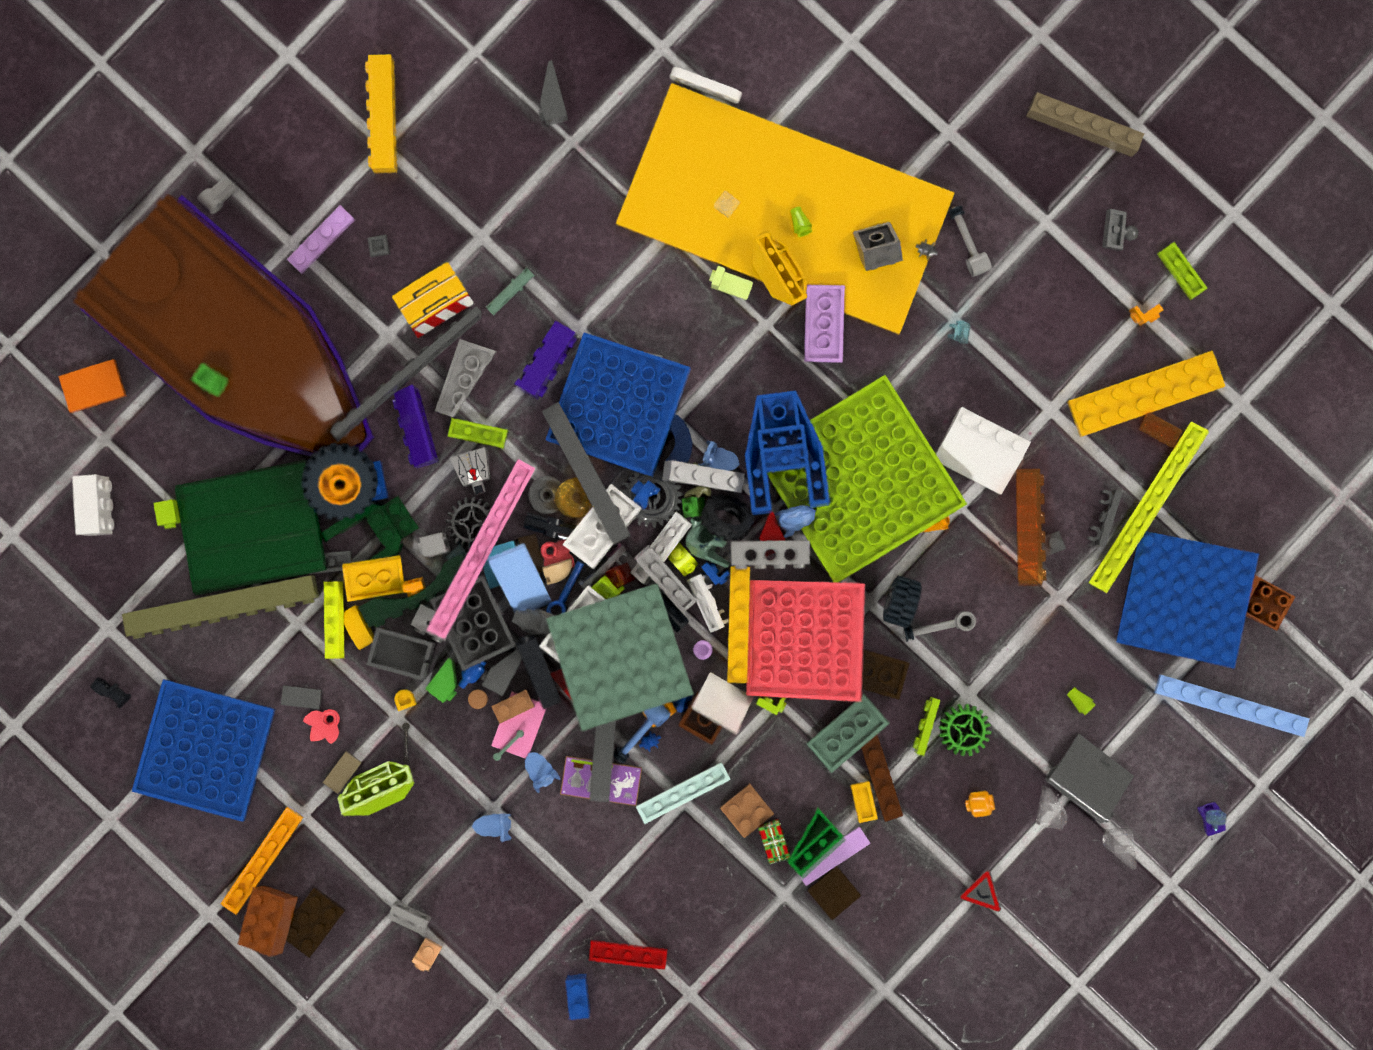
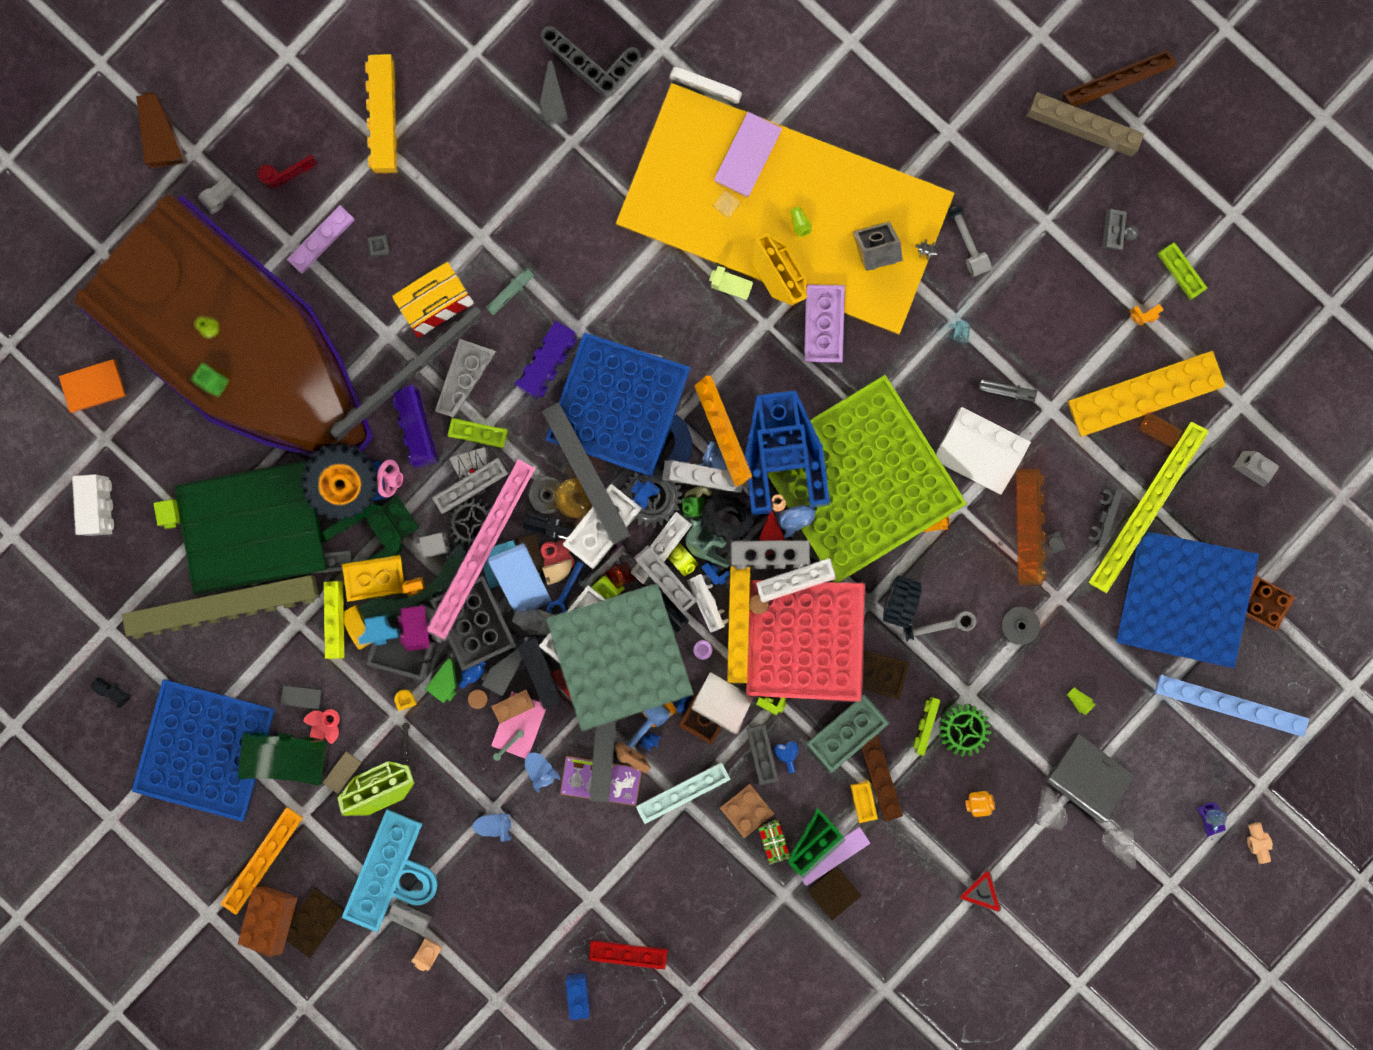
(158, 136): none -> reddish brown slope
(211, 326): none -> lime cone
(272, 178): none -> dark red door
(282, 757): none -> dark green panel
(378, 631): none -> dark azure brick
(383, 870): none -> medium azure plate
(393, 479): none -> bright pink piece
(414, 628): none -> magenta piece
(470, 485): none -> light grey tile
(589, 65): none -> dark grey beam
(632, 757): none -> medium nougat plate
(723, 431): none -> light orange plate
(748, 154): none -> lavender tile
(757, 605): none -> medium nougat tile
(762, 754): none -> dark grey plate
(778, 499): none -> light nougat pin
(787, 754): none -> blue rock
(796, 580): none -> white plate
(1008, 390): none -> dark grey axle
(1010, 623): none -> dark grey plate
(1119, 79): none -> reddish brown plate
(1257, 468): none -> light grey torso
(1259, 843): none -> light nougat axle

